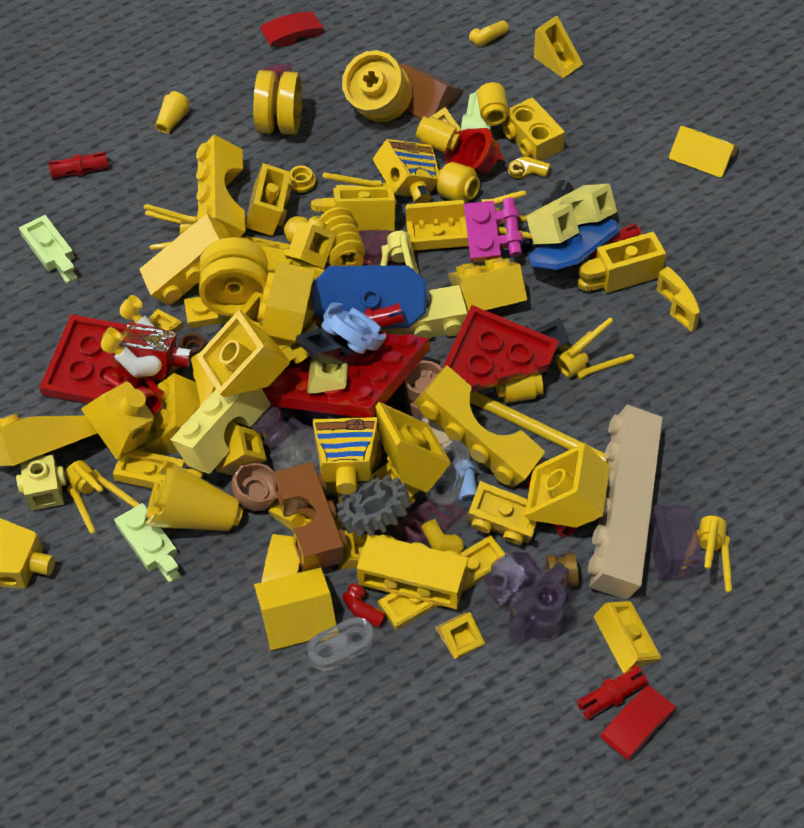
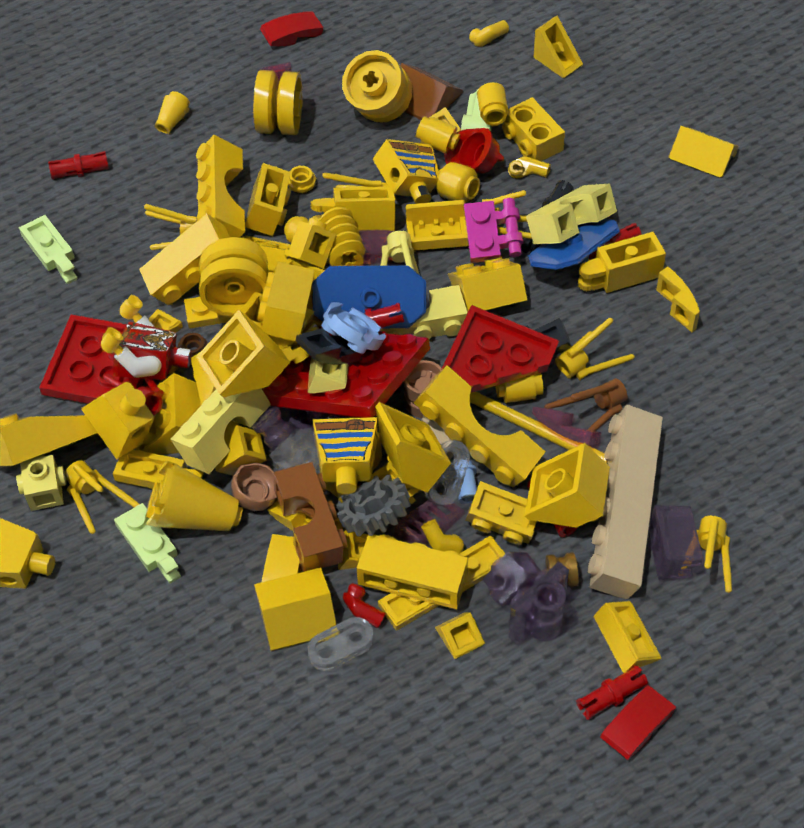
(561, 423): none -> clear pink slope
(606, 395): none -> dark orange plant

